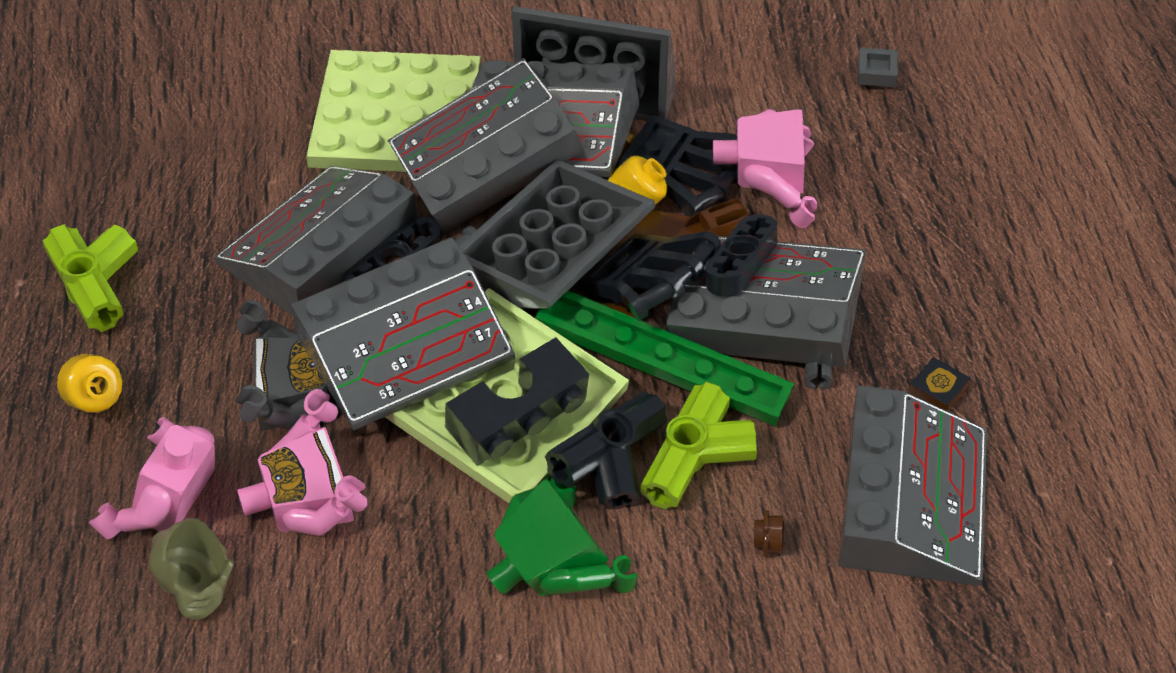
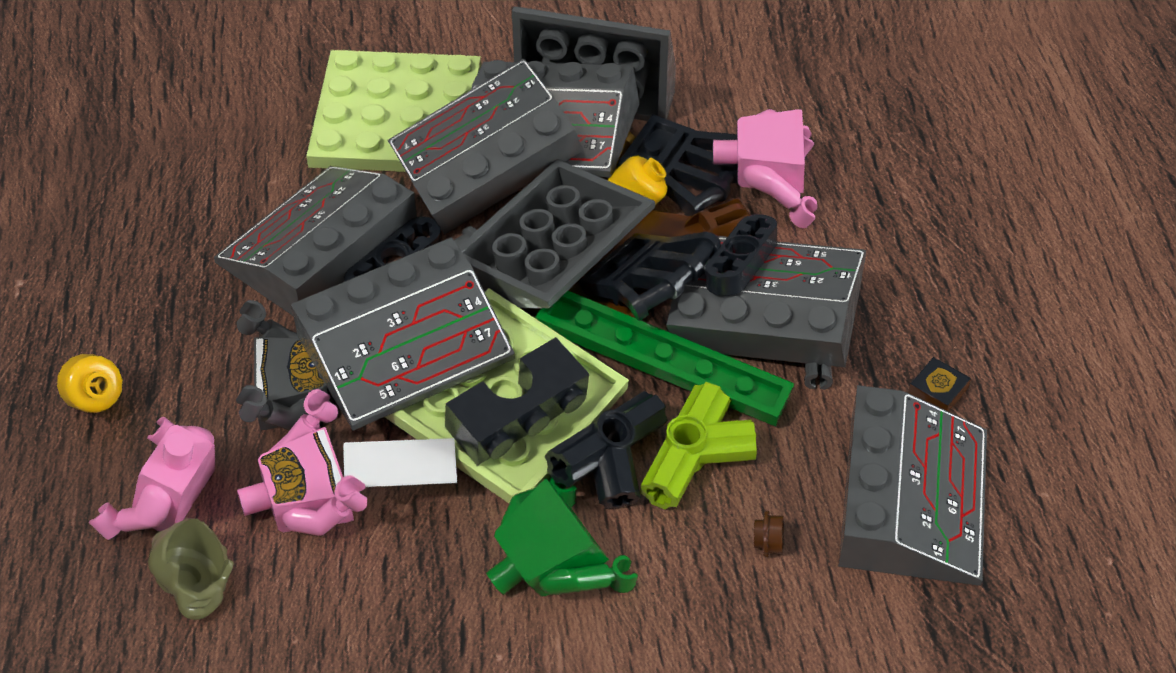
(88, 269): lime piece -> none
(401, 462): none -> white sticker
(877, 67): dark grey plate -> none

